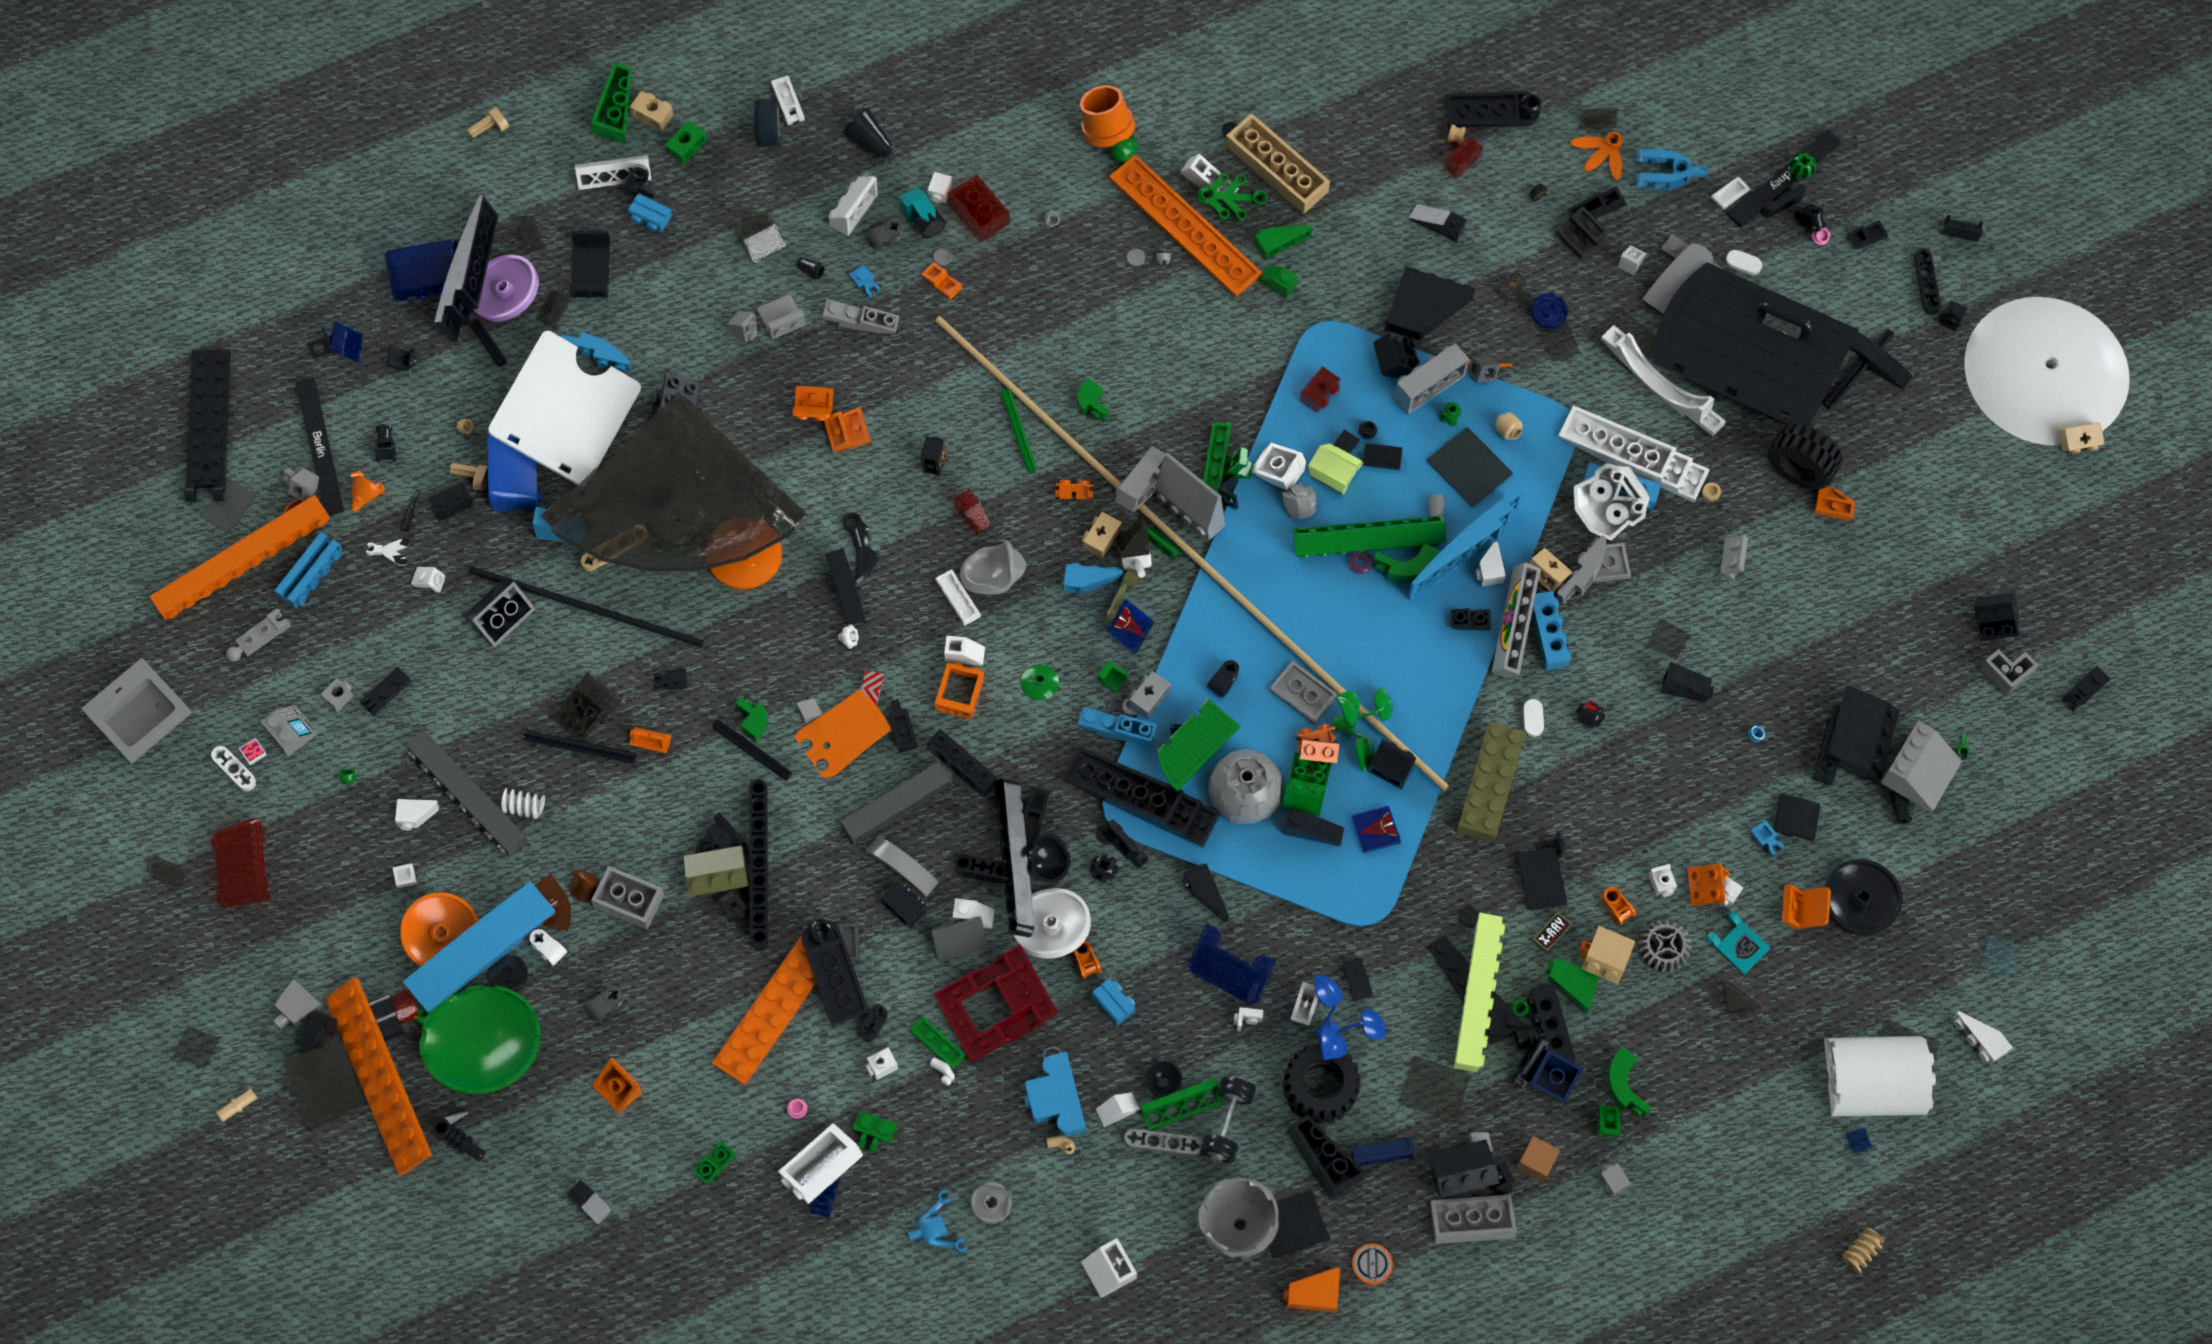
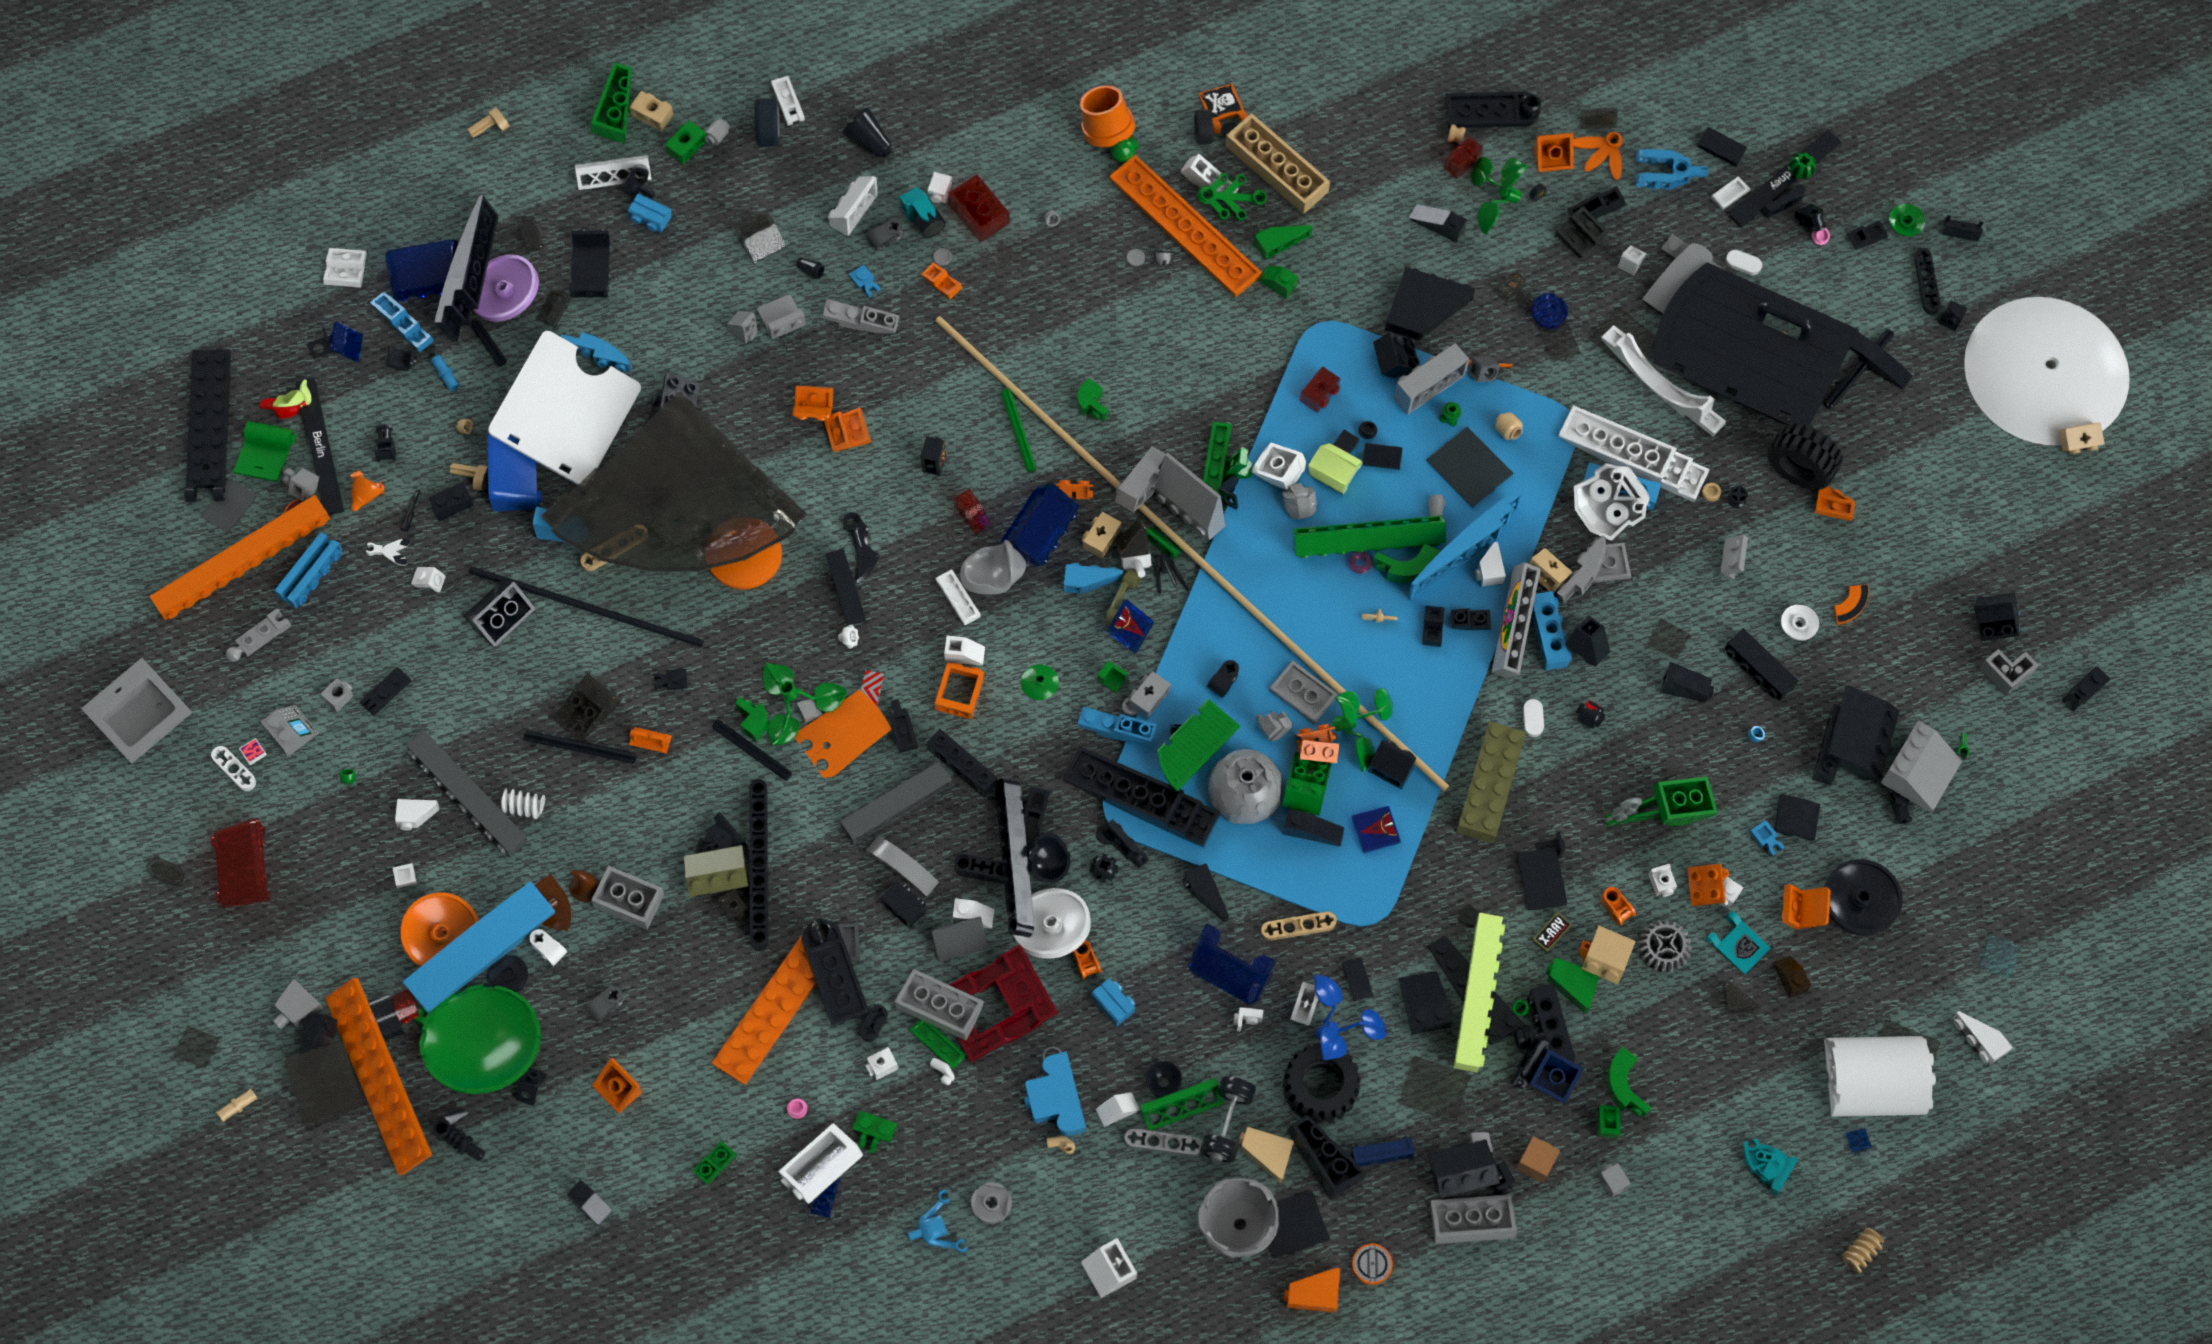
(264, 451): none -> green door
(288, 405): none -> hair
(344, 267): none -> white slope
(401, 321): none -> dark azure slope
(445, 373): none -> dark azure pin
(531, 1082): none -> black bracket
(716, 132): none -> light grey brick
(779, 680): none -> green plant
(939, 1004): none -> light grey slope
(1041, 523): none -> clear blue windscreen
(1165, 565): none -> black plant
(1203, 127): none -> black tyre
(1223, 104): none -> flag
(1267, 1151): none -> tan slope
(1274, 725): none -> light grey hair
(1297, 922): none -> tan beam
(1378, 617): none -> tan piece
(1425, 1002): none -> black slope
(1433, 626): none -> black slope
(1510, 174): none -> green plant
(1554, 152): none -> orange slope
(1589, 641): none -> black slope
(1678, 803): none -> green slope
(1721, 146): none -> black piece
(1741, 495): none -> black wheel
(1761, 665): none -> black brick
(1771, 1166): none -> teal piece
(1792, 976): none -> dark brown slope
(1803, 615): none -> white dish
(1852, 605): none -> orange tile
(1908, 213): none -> green dish

